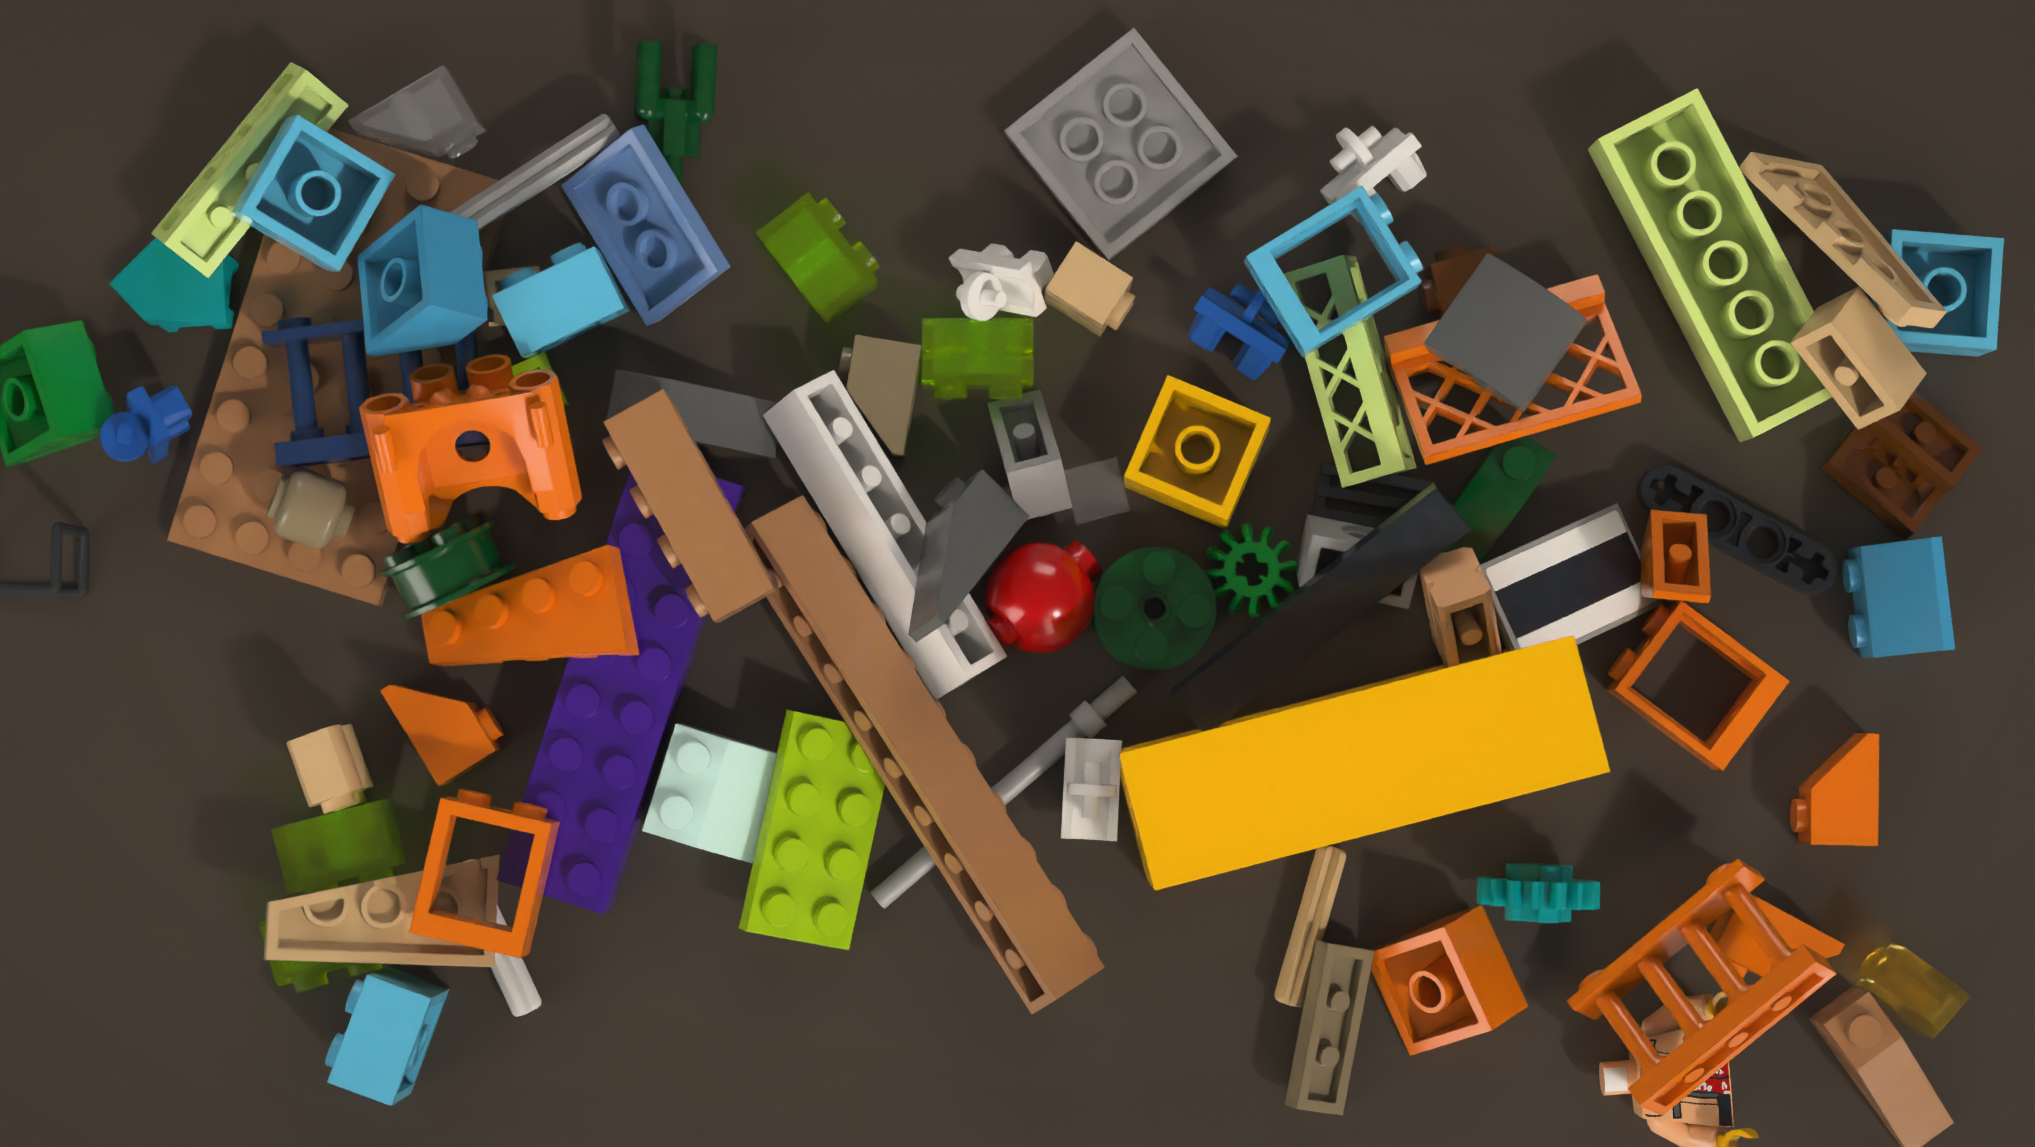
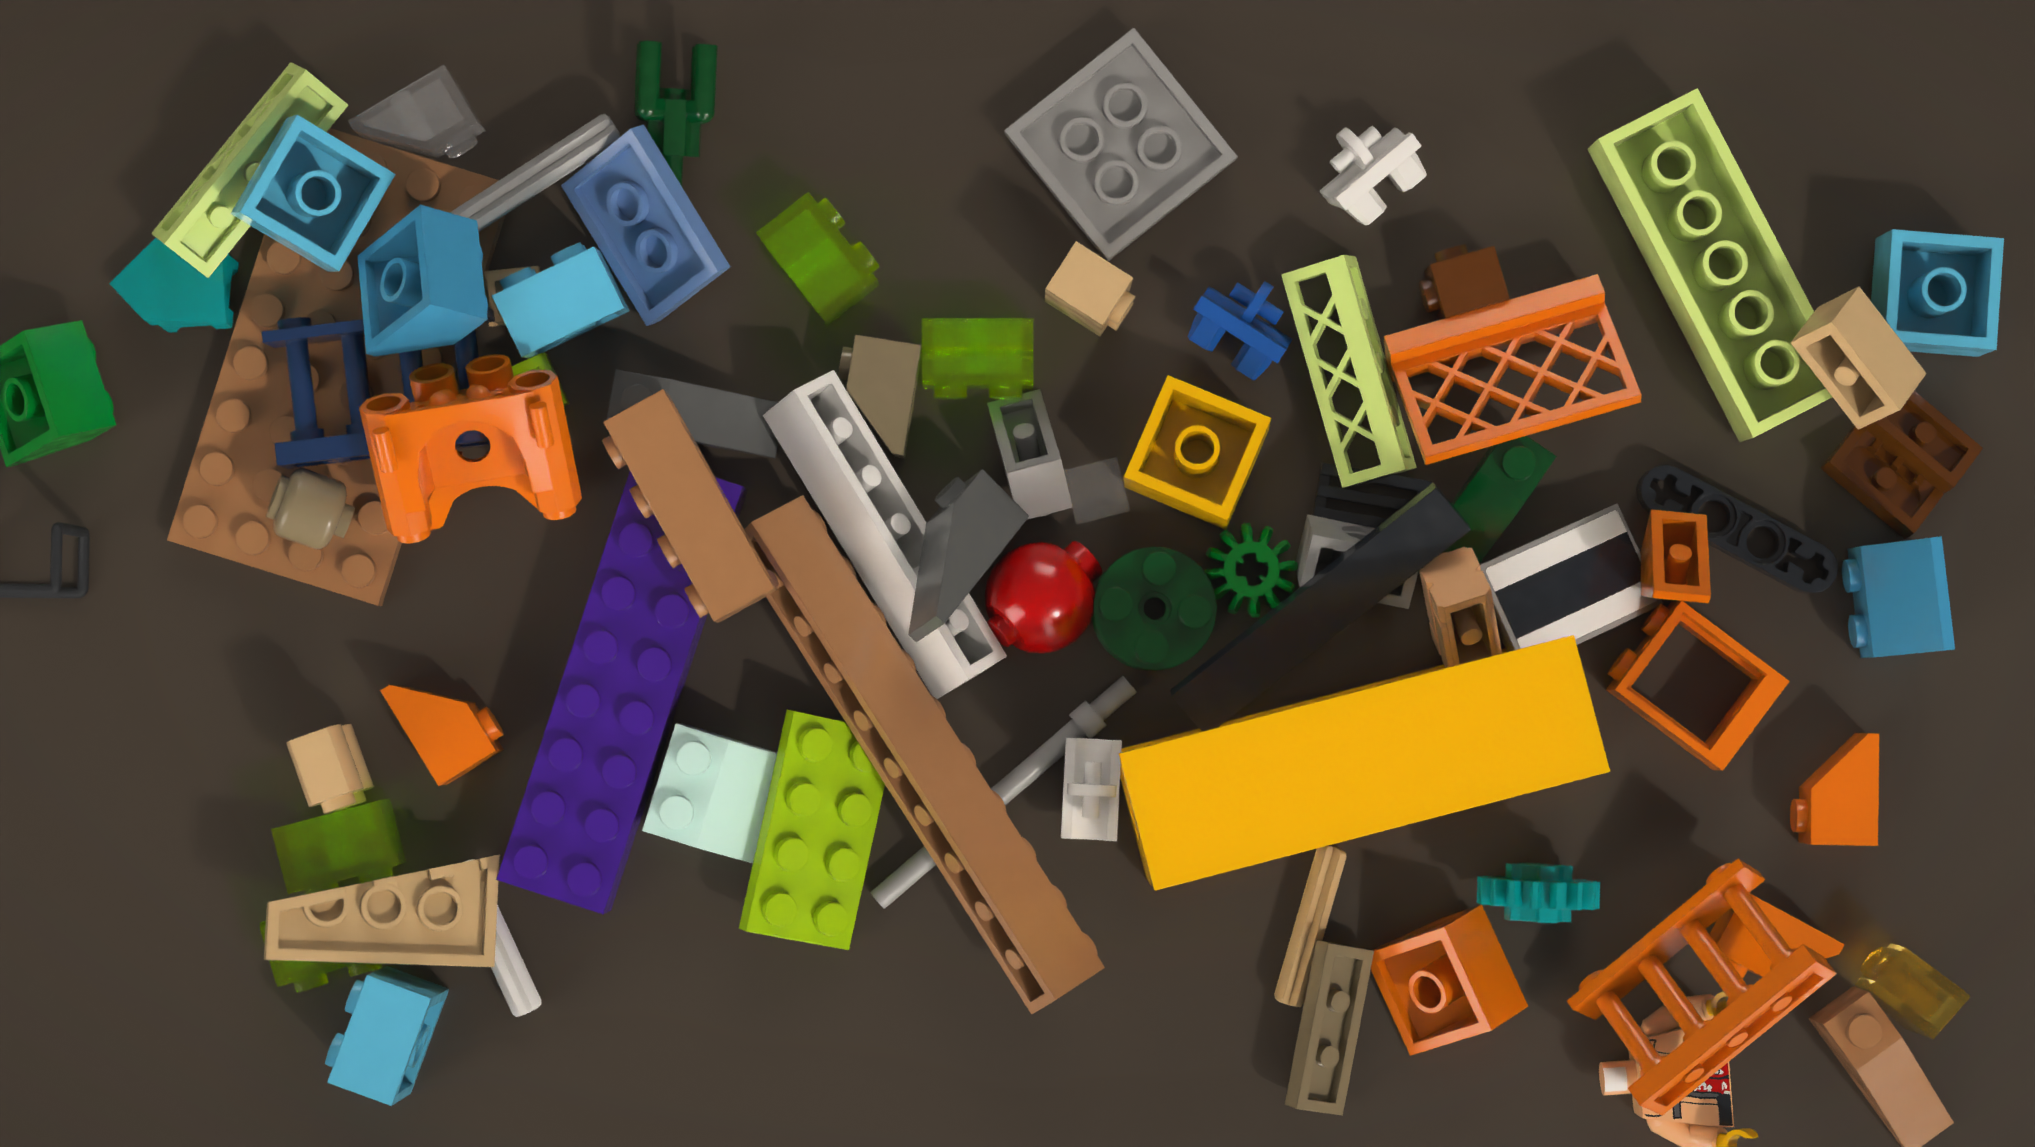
(146, 424): blue hips -> none
(445, 565): dark green wheel -> none
(473, 932): orange window -> none
(551, 612): orange wing -> none
(1001, 282): white hips -> none
(1374, 218): medium azure window -> none
(1505, 332): dark grey slope -> none
(1845, 234): tan wing -> none

